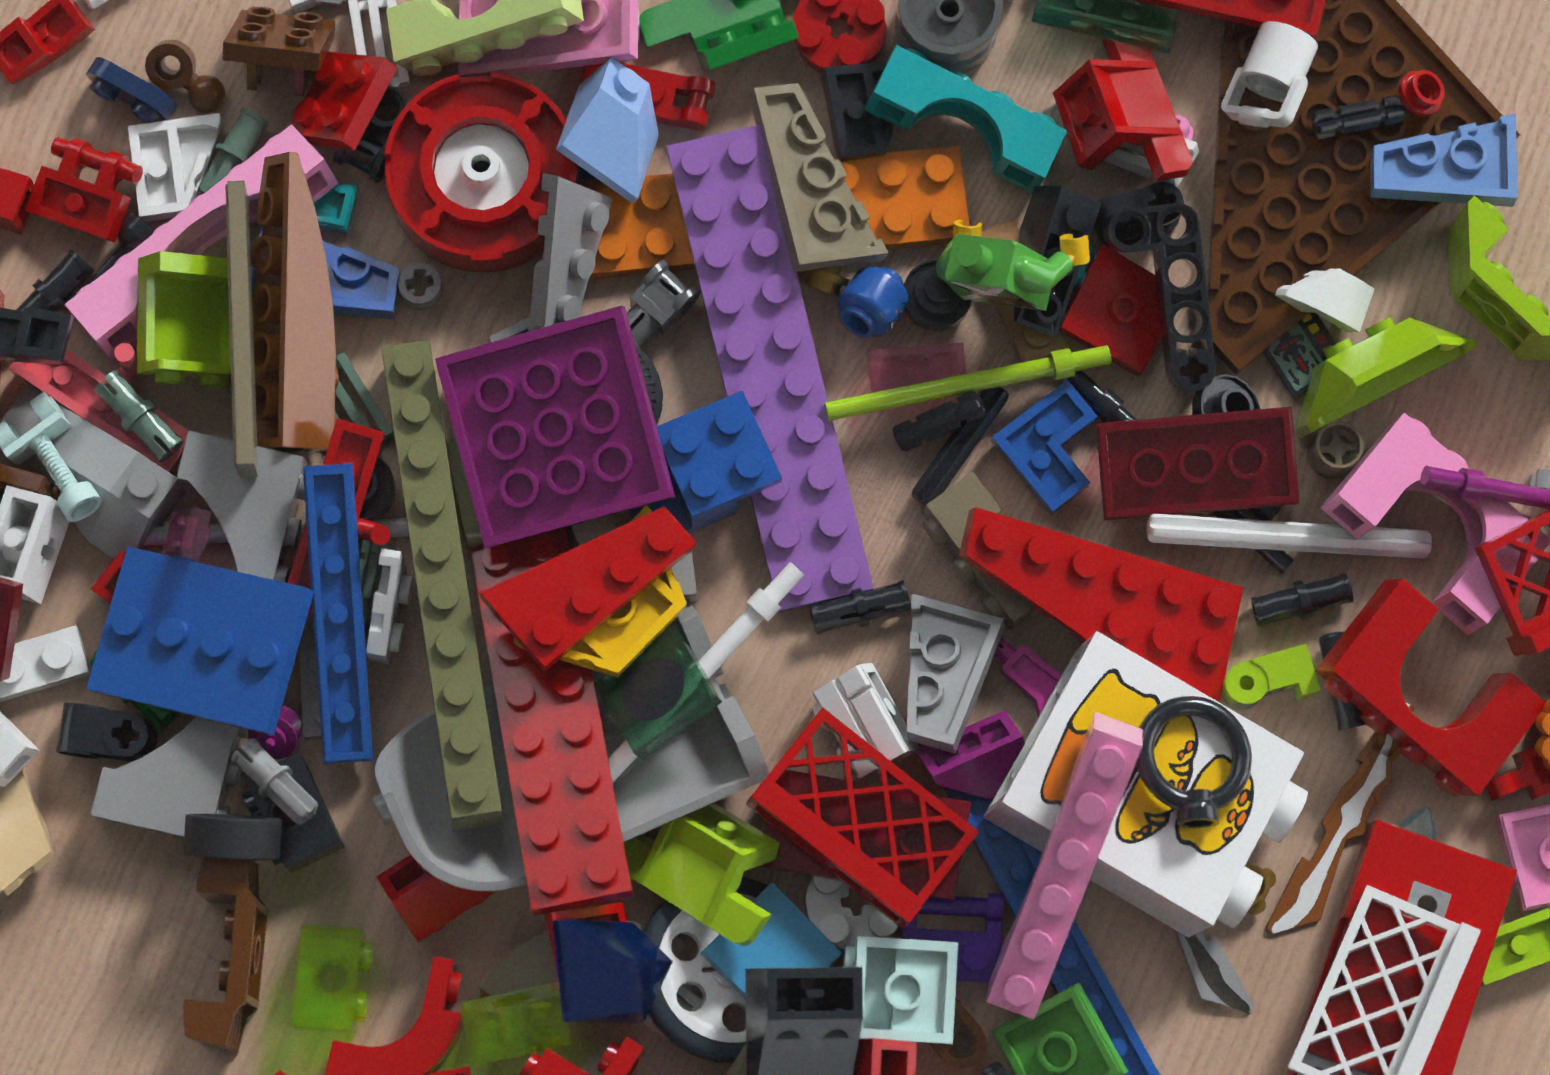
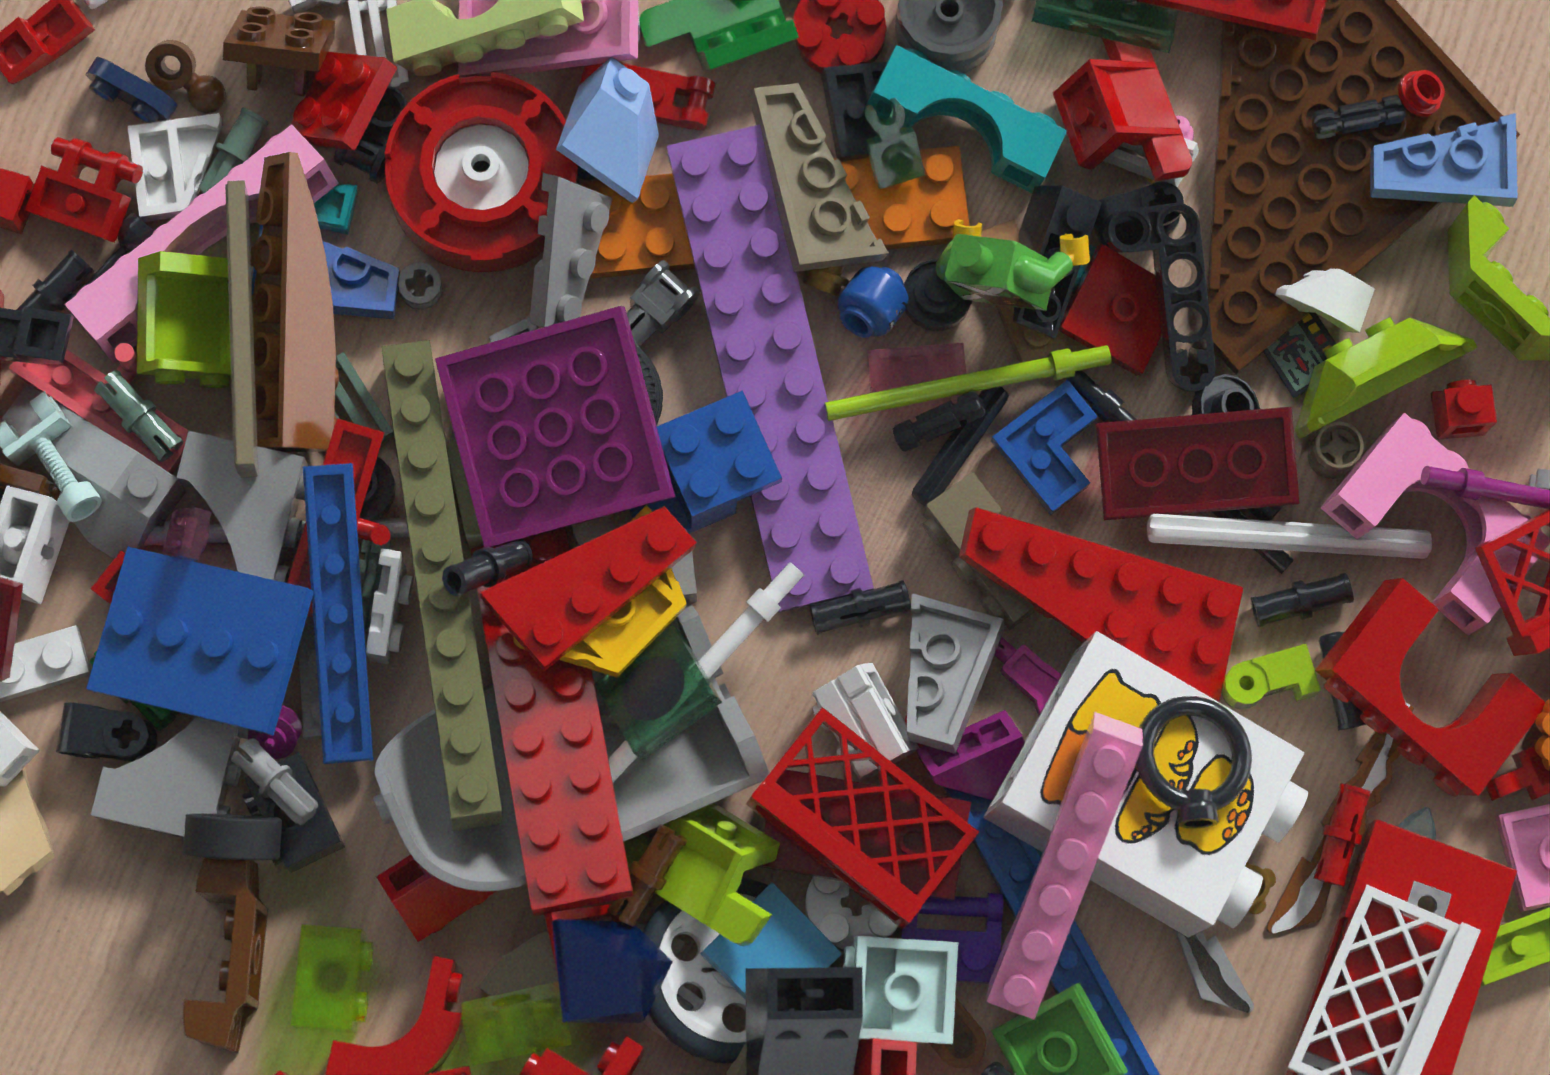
(487, 567): none -> black pin
(648, 874): none -> reddish brown pin
(894, 151): none -> clear green plate
(1275, 71): white piece -> none
(1342, 835): none -> red pin
(1463, 410): none -> red brick

